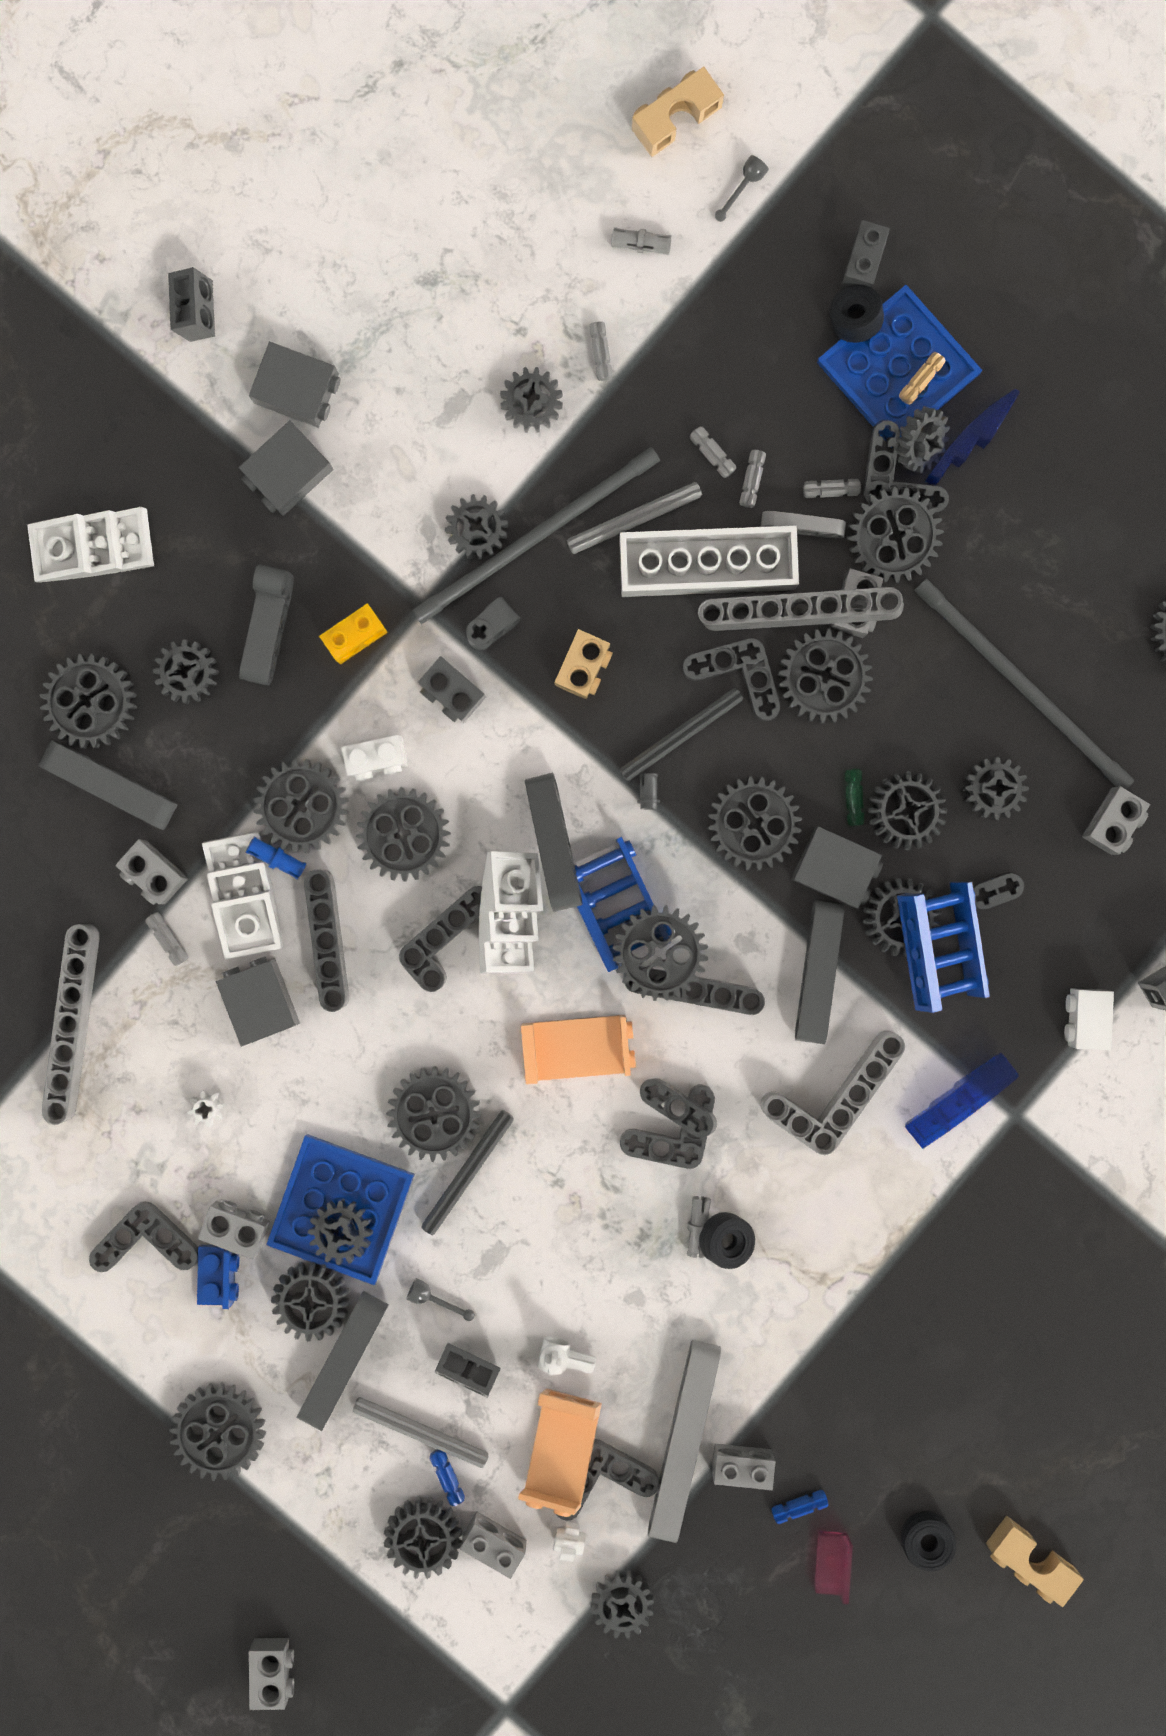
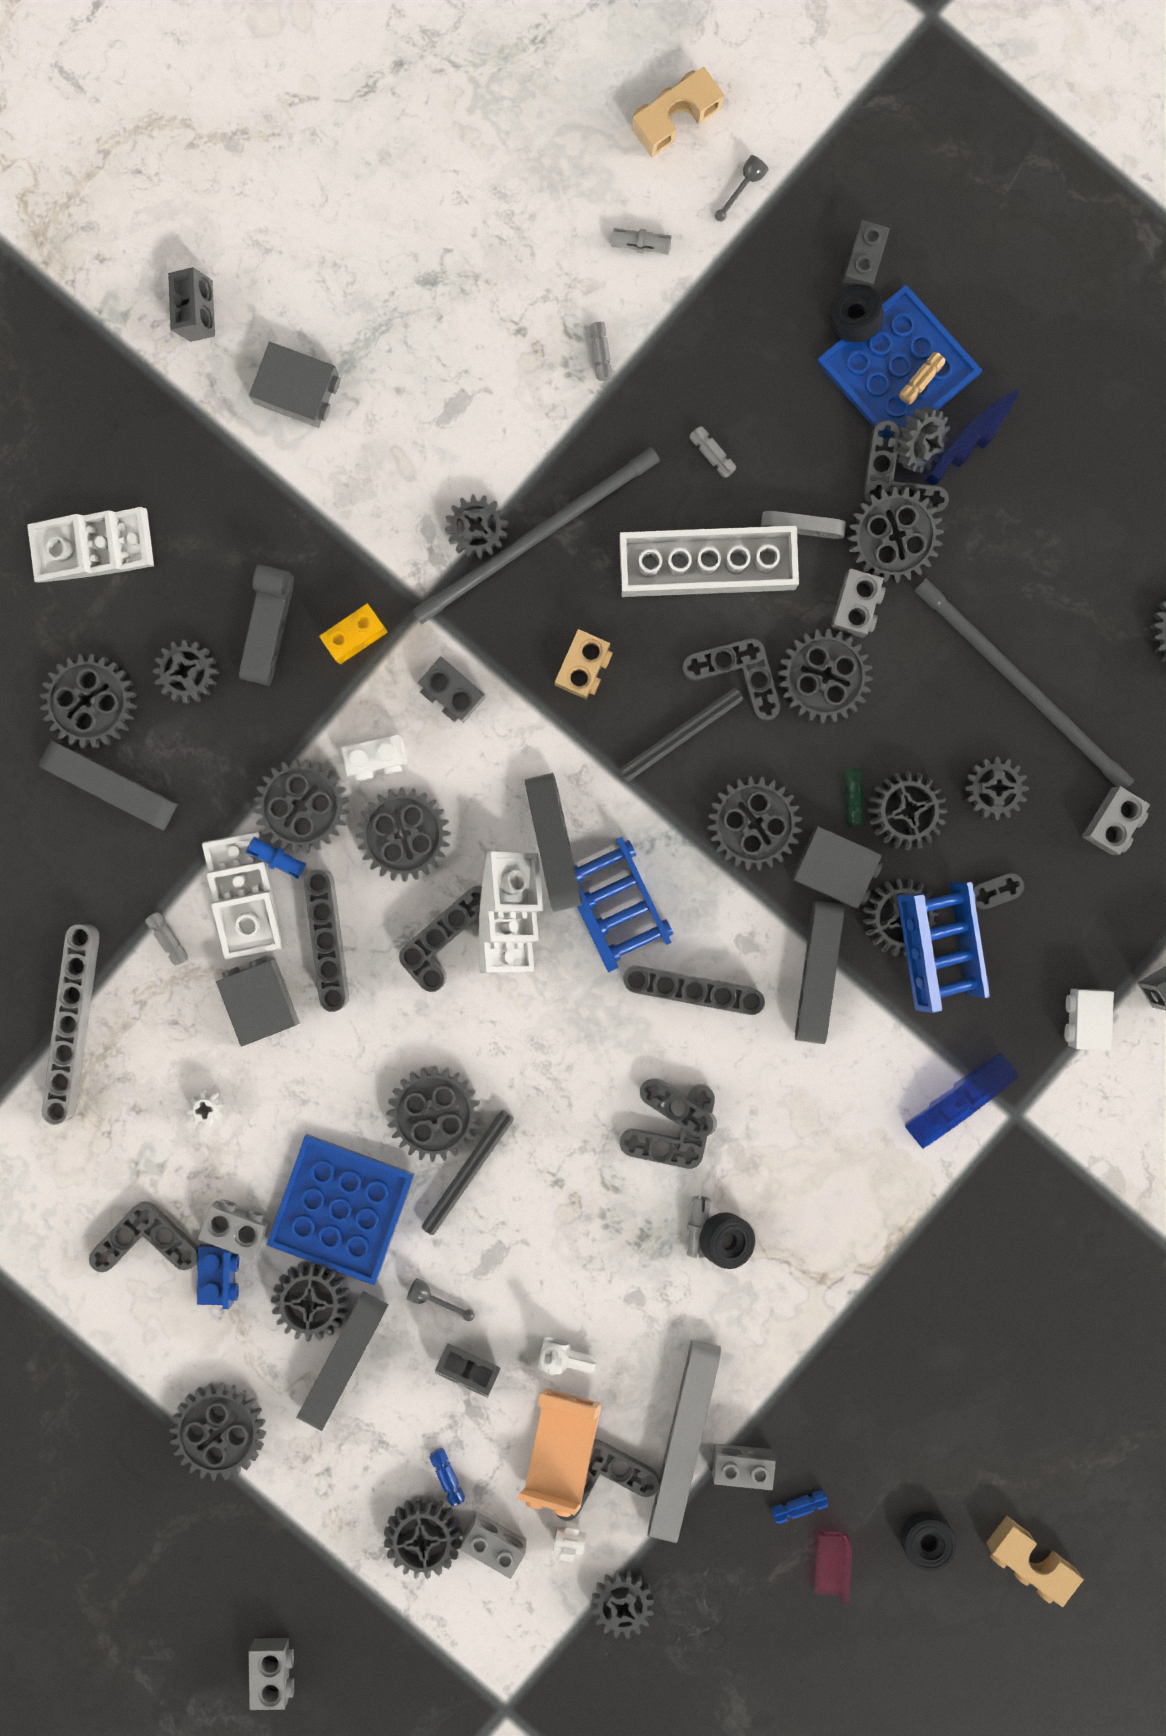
(155, 866): light grey brick -> none
(285, 469): dark grey brick -> none
(329, 1228): dark grey gear -> none
(420, 1432): light grey axle -> none
(496, 621): dark grey piece -> none
(542, 403): dark grey gear -> none
(577, 1048): light nougat panel -> none
(634, 517): light grey axle -> none
(648, 791): dark grey pin -> none
(676, 973): dark grey gear -> none
(752, 478): light grey axle -> none
(814, 614): light grey beam -> none
(831, 488): light grey axle -> none
(841, 1099): light grey beam -> none

